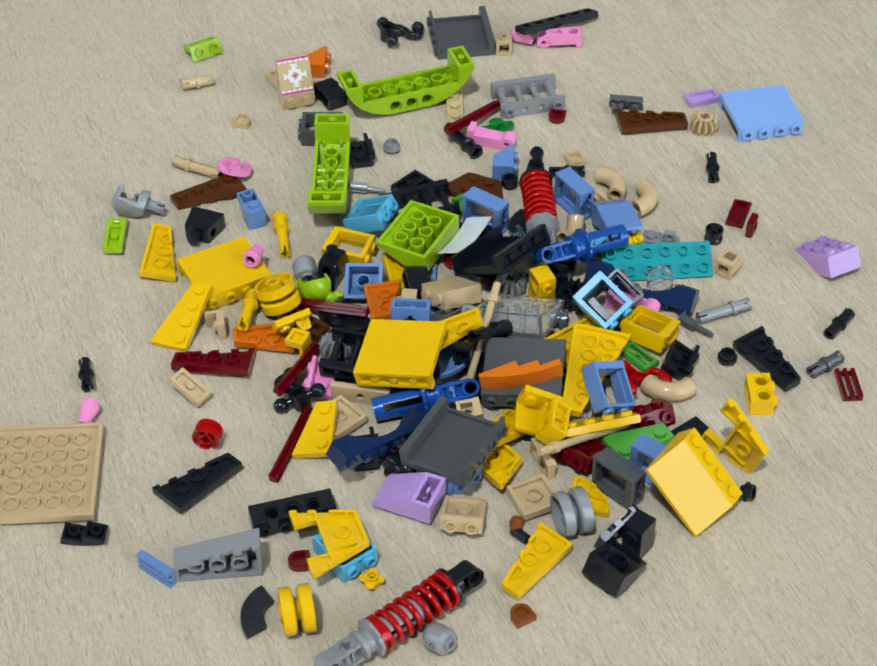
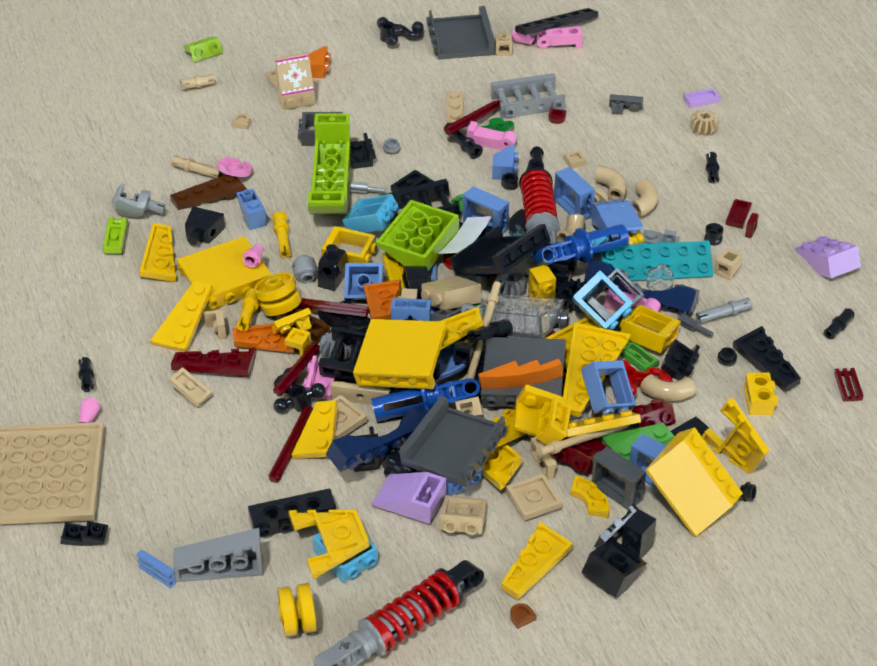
(197, 483): black wing -> none
(207, 433): red wheel -> none
(253, 612): black tile -> none
(298, 561): dark red tile -> none
(318, 289): lime hair -> none
(330, 93): black brick -> none
(371, 584): yellow plate -> none
(411, 89): lime slope -> none
(439, 638): light grey head -> none
(468, 180): reddish brown wing -> none
(516, 529): arm -> none
(572, 511): light grey wheel -> none
(578, 169): black pin -> none
(637, 122): reddish brown wing -> none
(762, 112): light blue panel -> none
(825, 364): dark grey pin -> none

